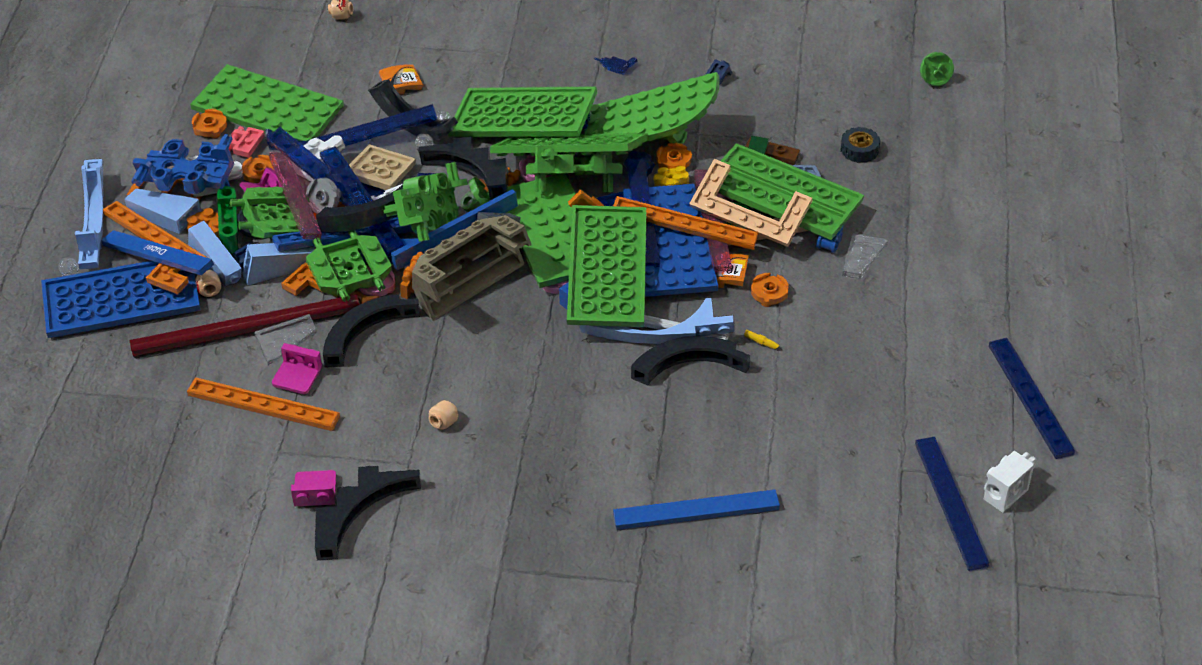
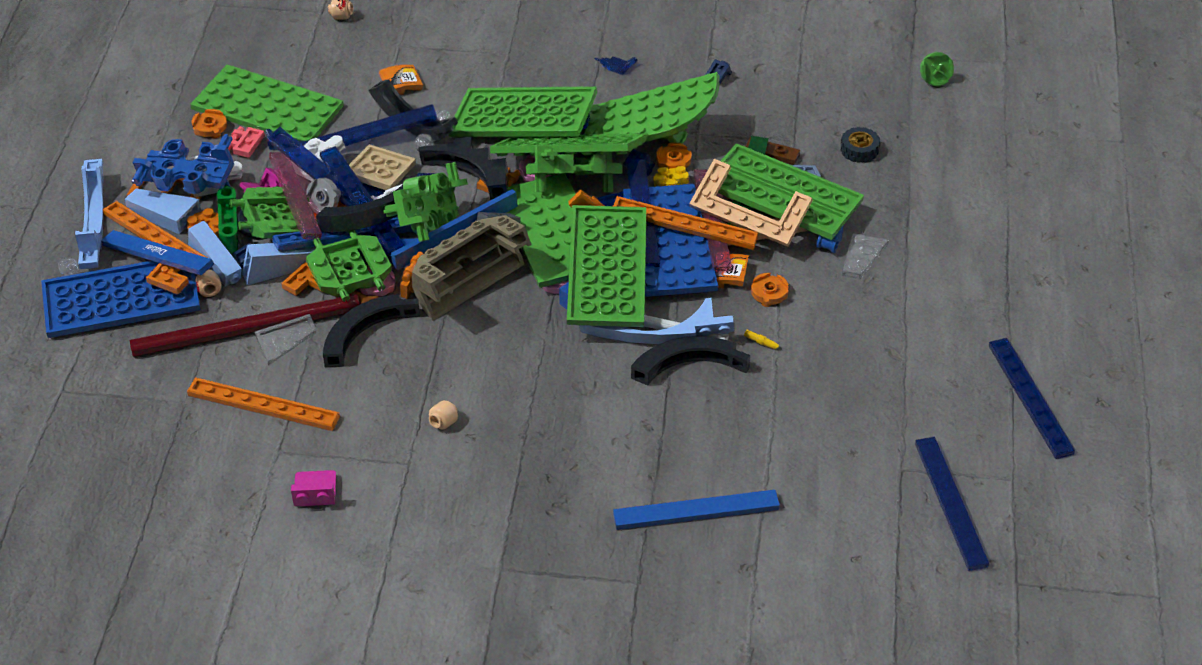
(251, 168): orange plate -> none
(298, 369): dark pink bracket -> none
(352, 500): black arch -> none
(477, 195): bright green tile -> none
(1009, 480): white brick -> none

